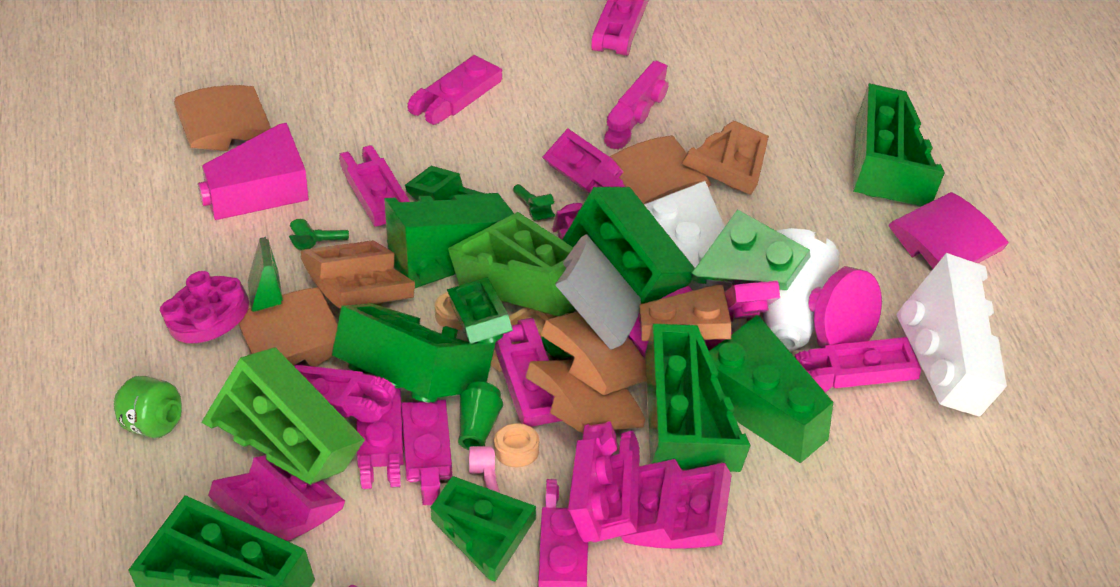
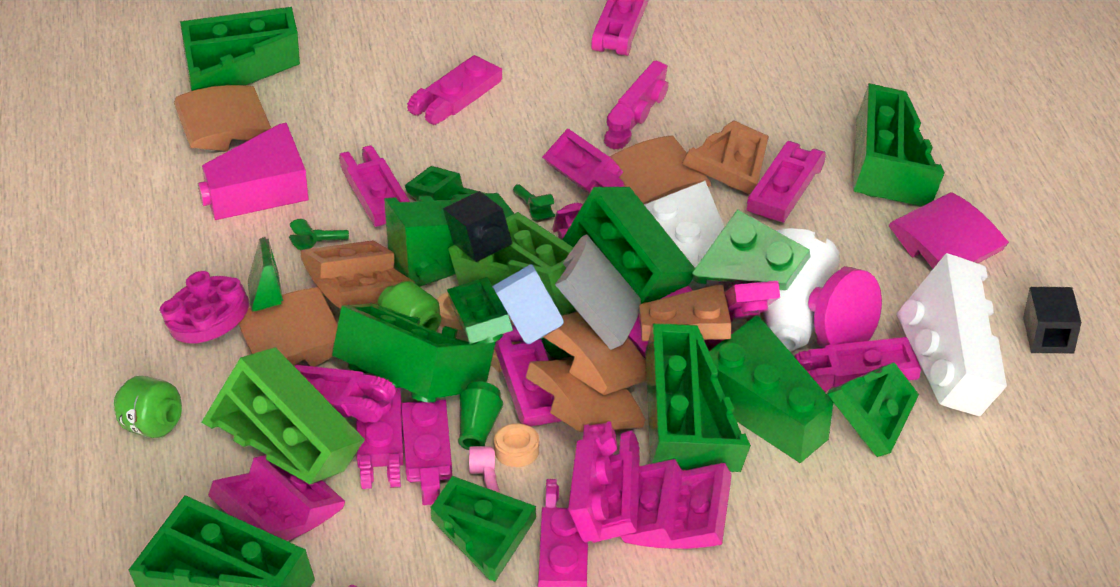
(239, 47): none -> green wedge
(412, 301): none -> bright green head
(478, 226): none -> black brick
(529, 304): none -> slope
(785, 181): none -> dark pink plate
(877, 406): none -> green wing
(1052, 320): none -> black brick

